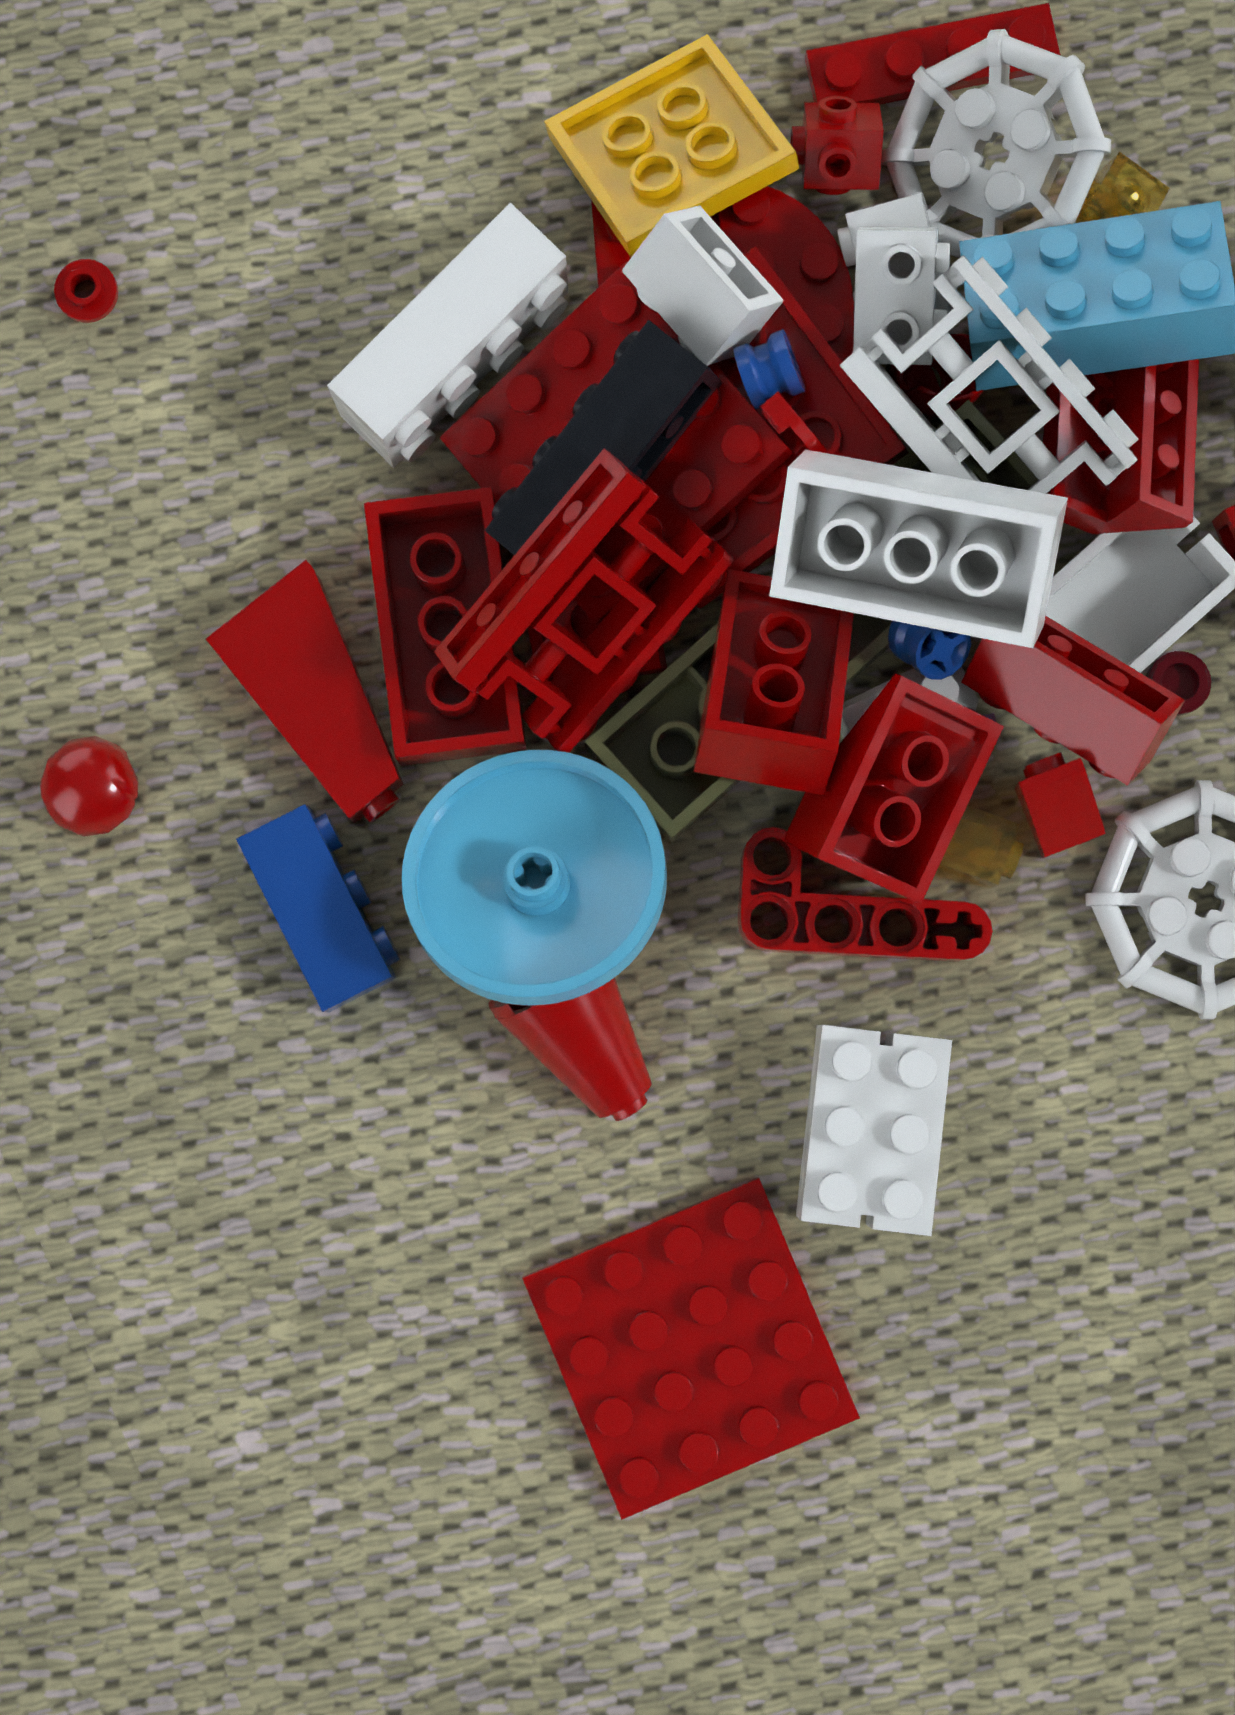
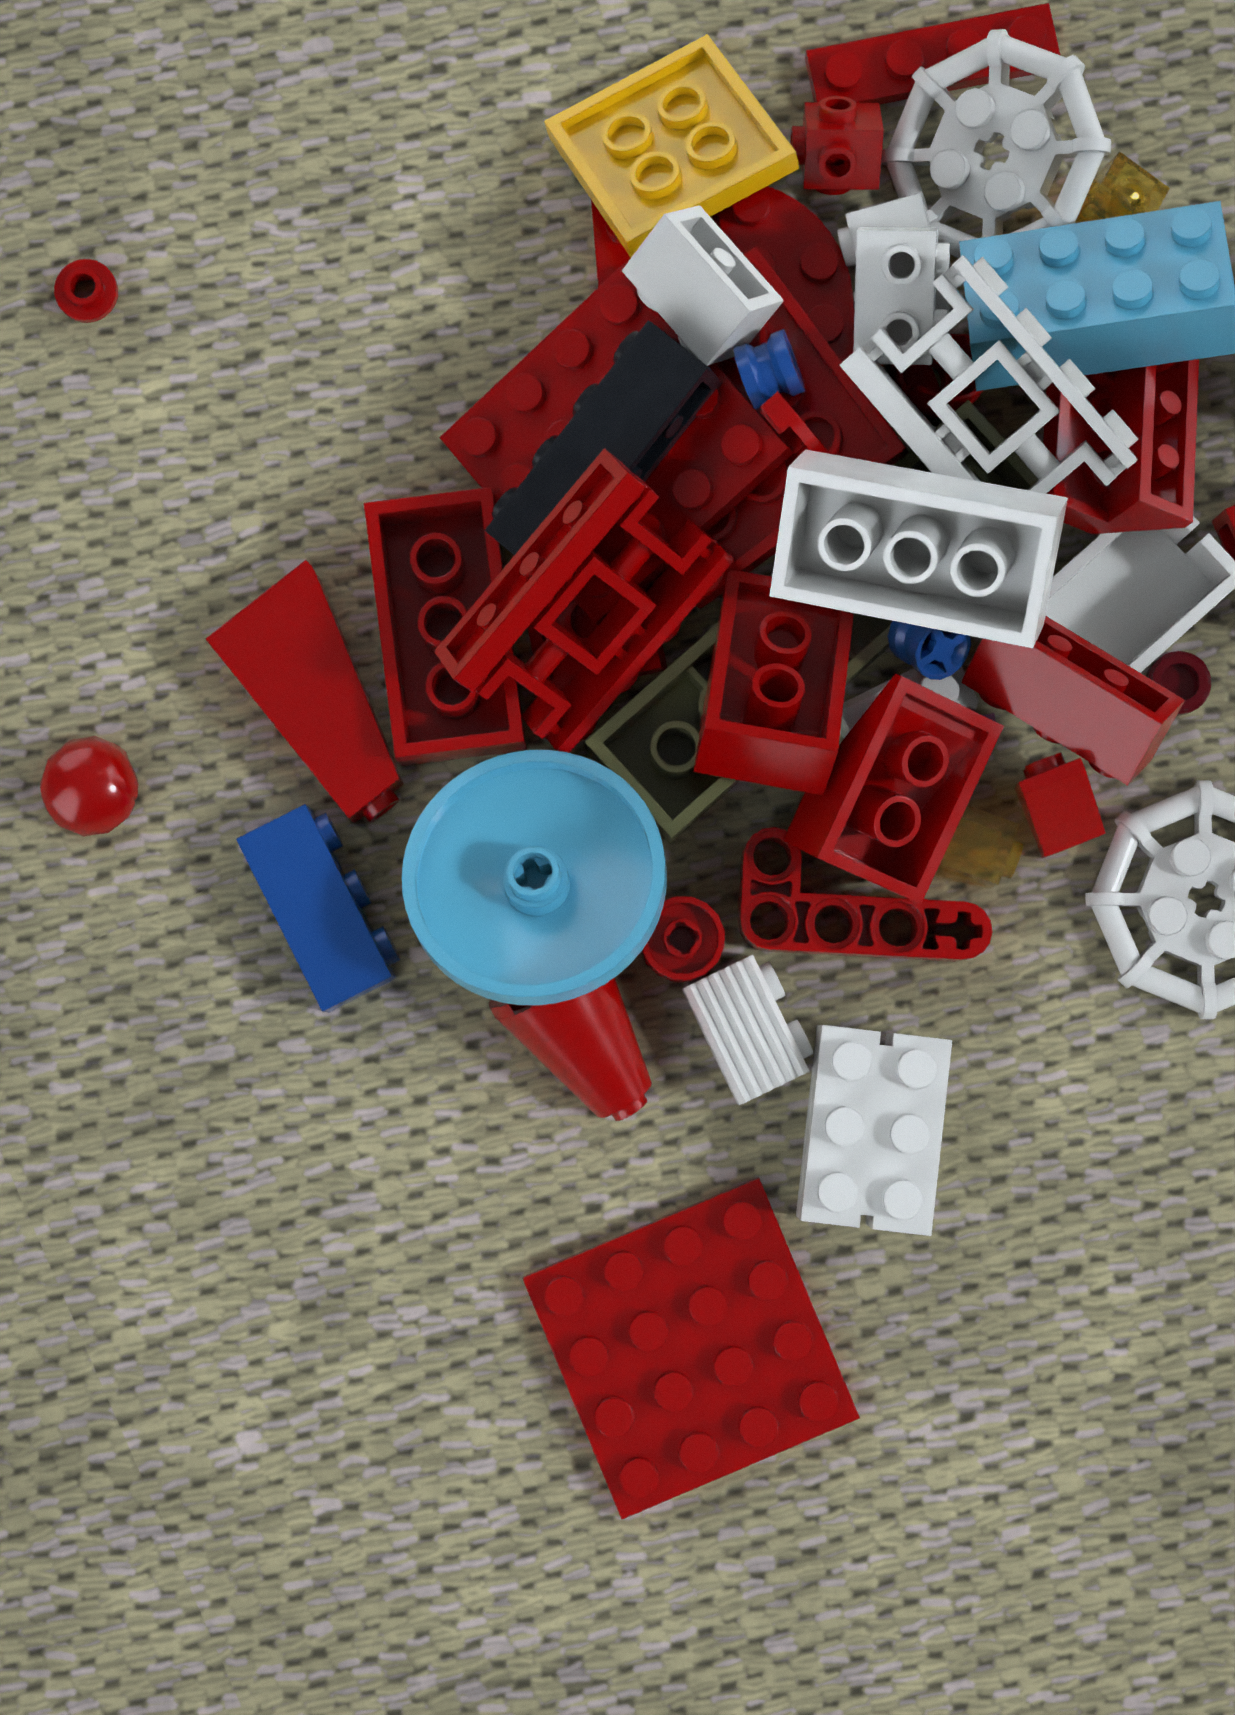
(453, 337): white brick -> none
(685, 940): none -> red wheel
(747, 1028): none -> white brick

